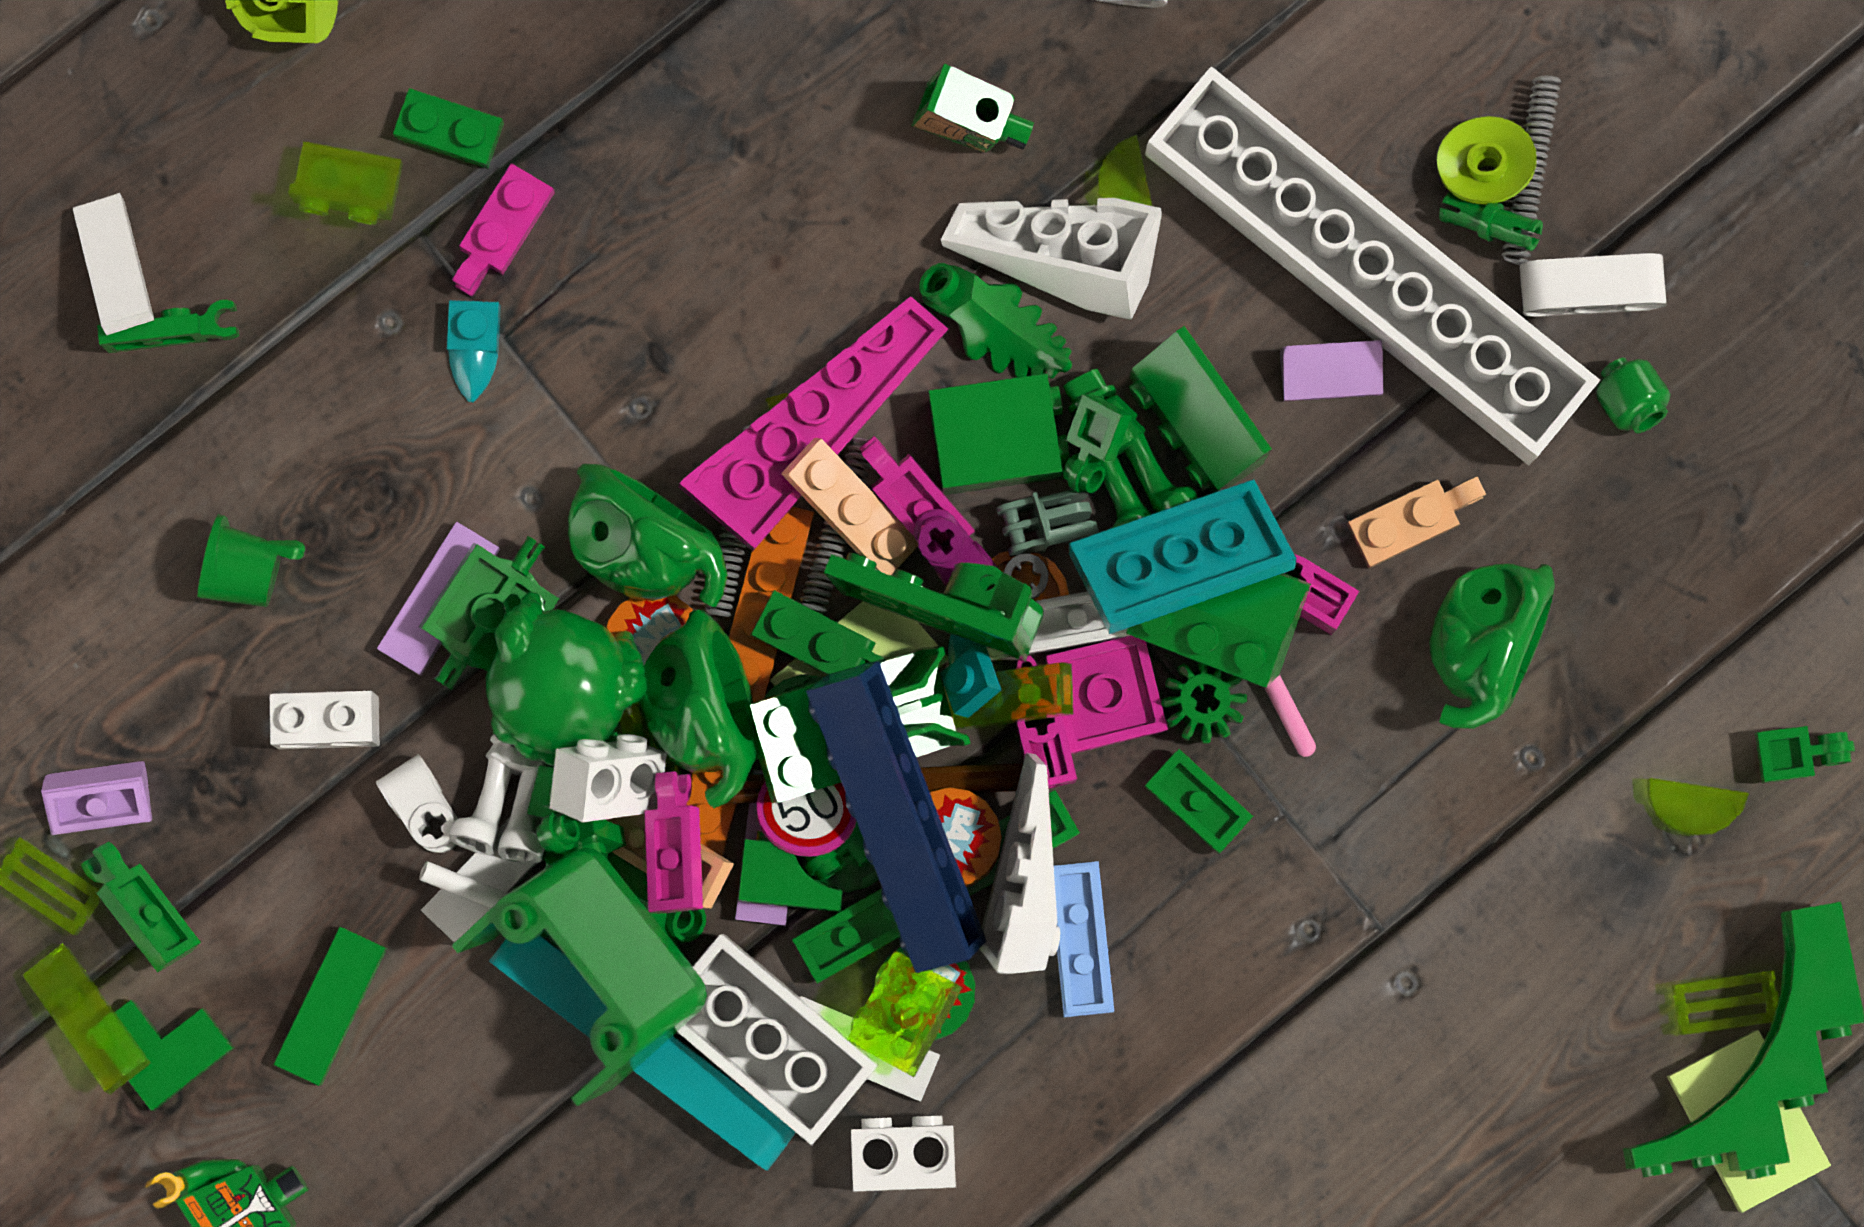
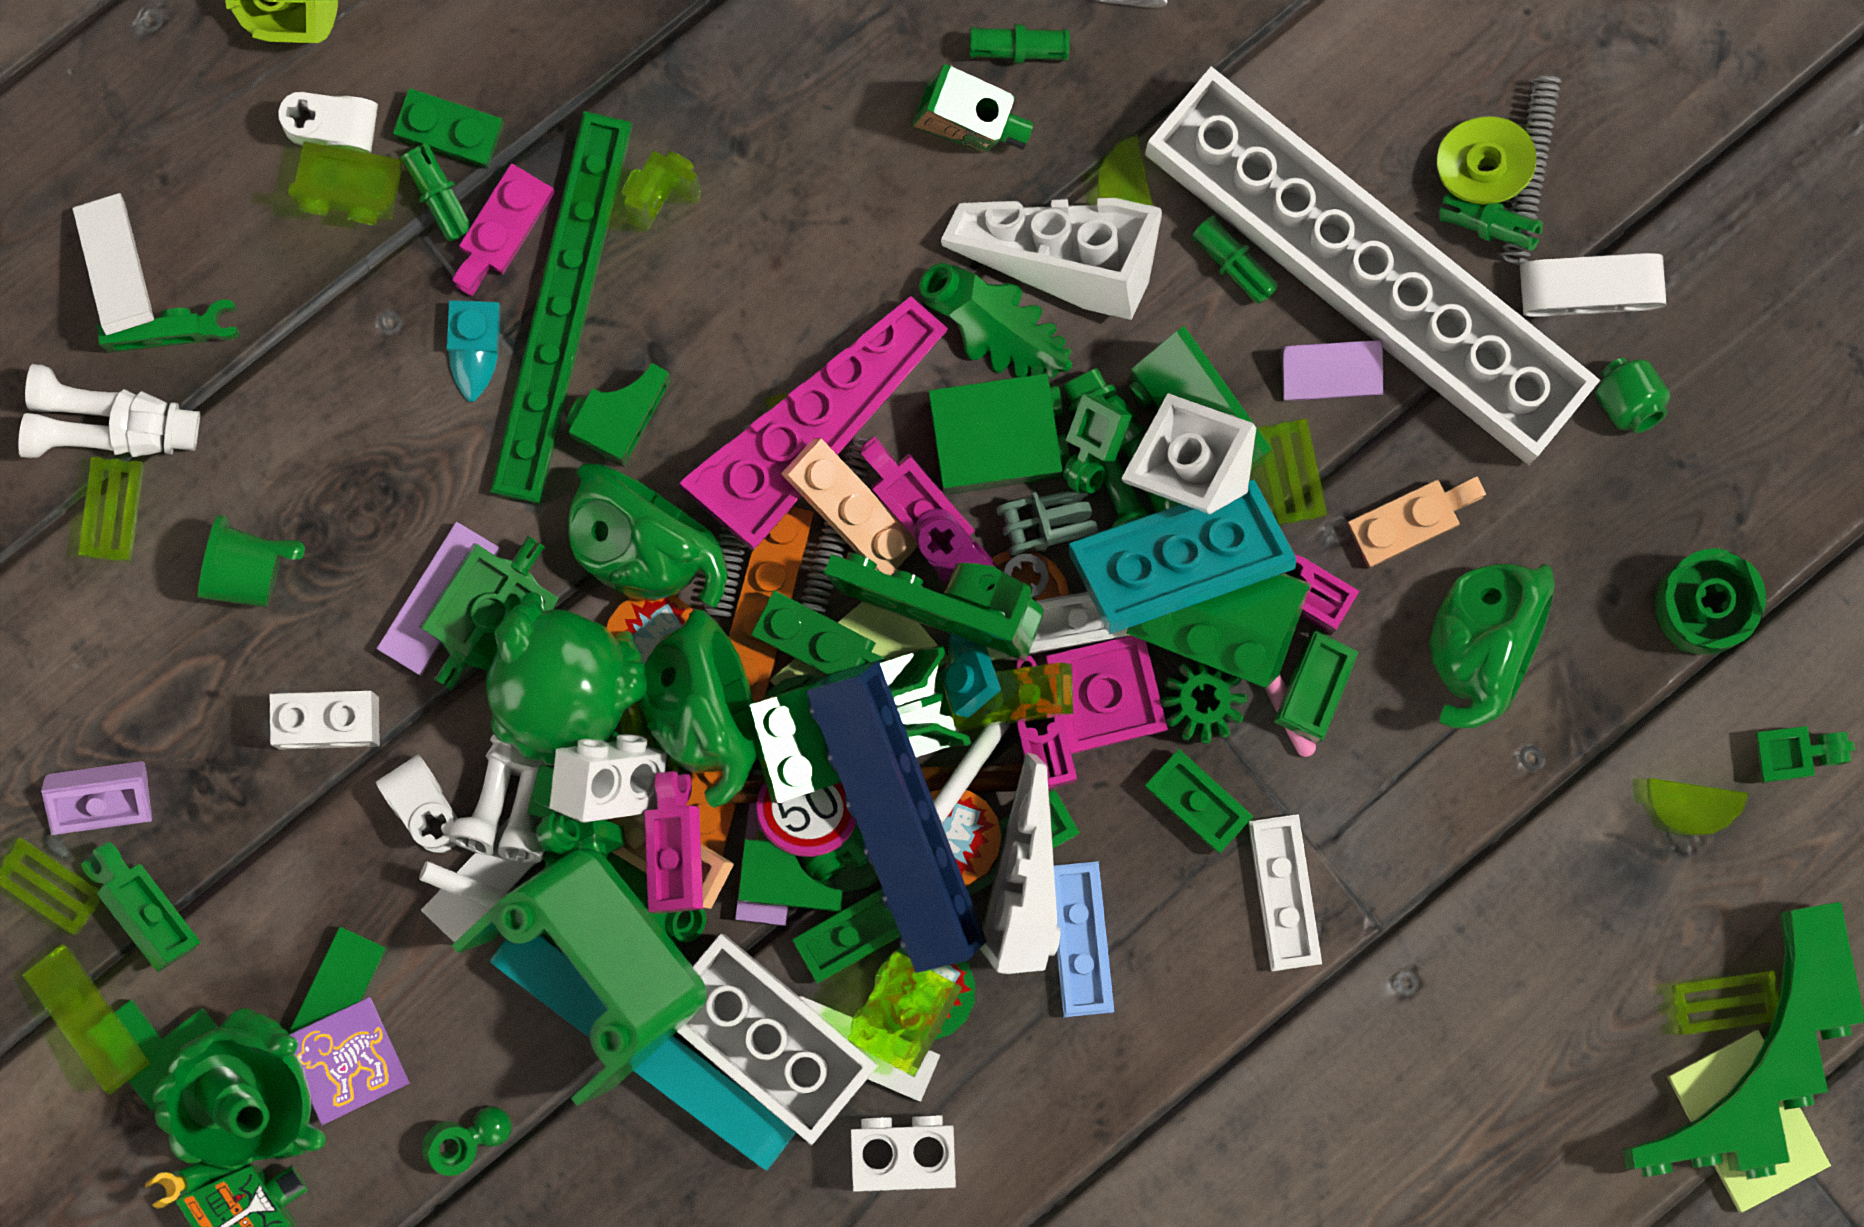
(115, 467): none -> clear neon green tile
(136, 422): none -> white piece
(237, 1096): none -> green piece
(336, 121): none -> white piece
(348, 1061): none -> medium lavender sticker
(436, 192): none -> green axle
(489, 1127): none -> green plate
(561, 308): none -> green tile
(617, 419): none -> green arch
(649, 188): none -> clear neon green bracket
(968, 769): none -> white bar
(1019, 43): none -> green pin
(1194, 456): none -> white slope
(1234, 260): none -> green axle
(1284, 893): none -> white tile
(1316, 686): none -> green tile
(1319, 509): none -> clear neon green tile
(1717, 575): none -> green brick

